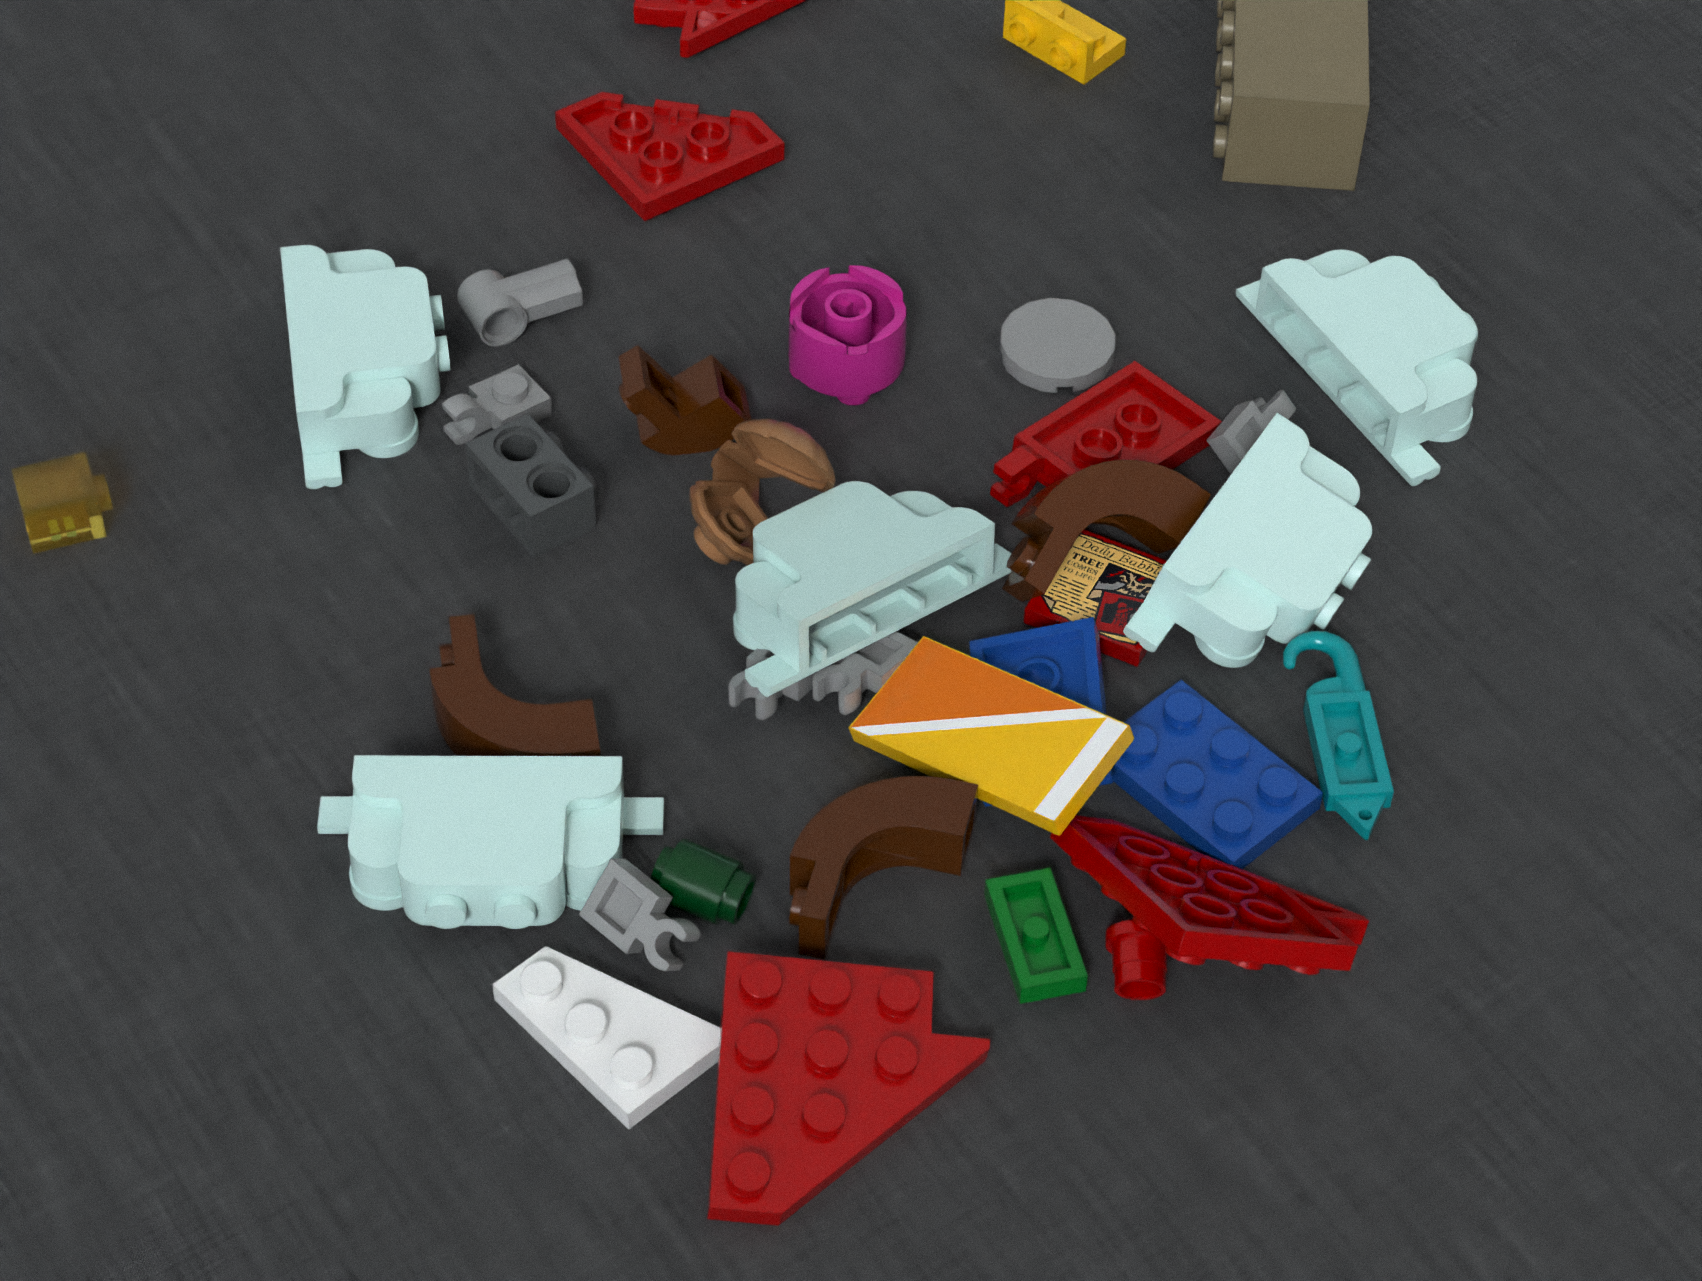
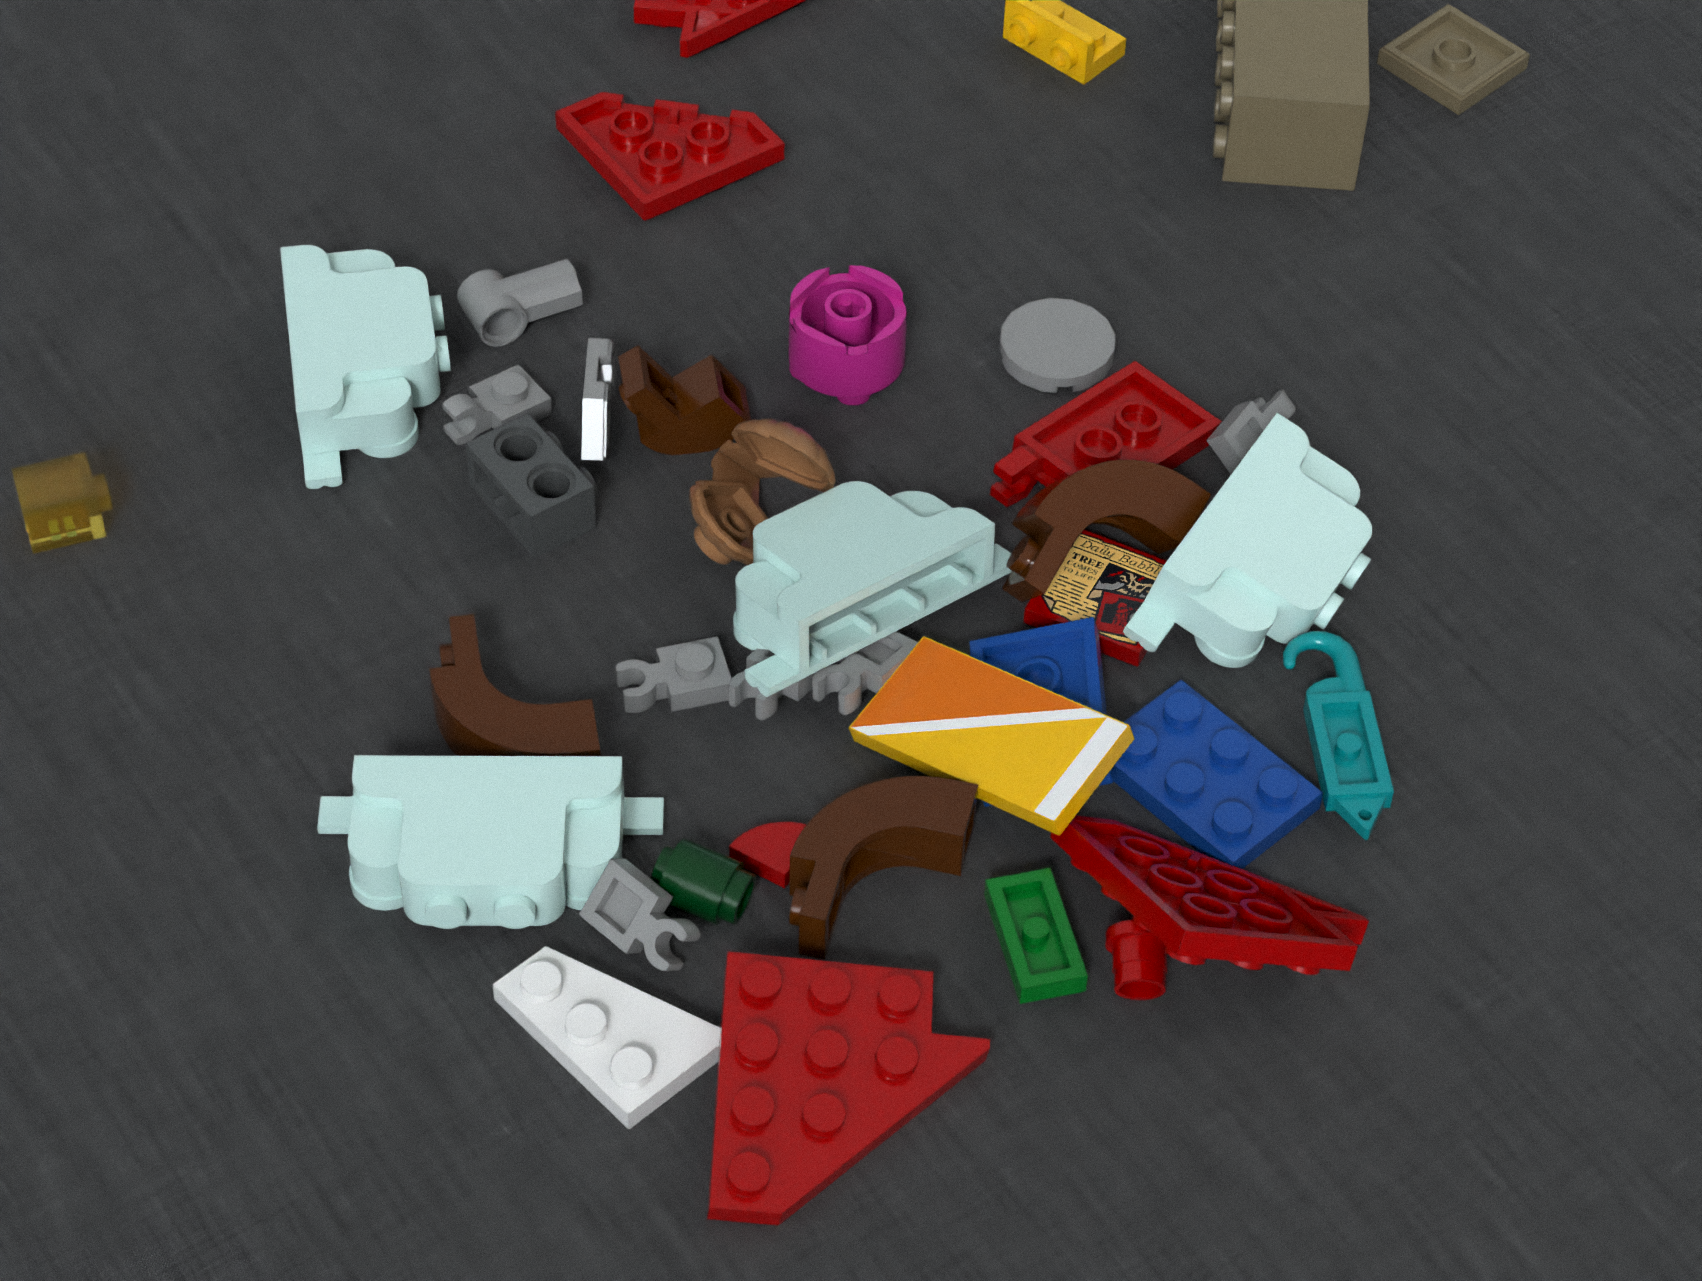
(597, 396): none -> light grey tile
(683, 673): none -> light grey plate
(768, 850): none -> red tile
(1378, 345): light aqua brick -> none
(1453, 59): none -> dark tan tile

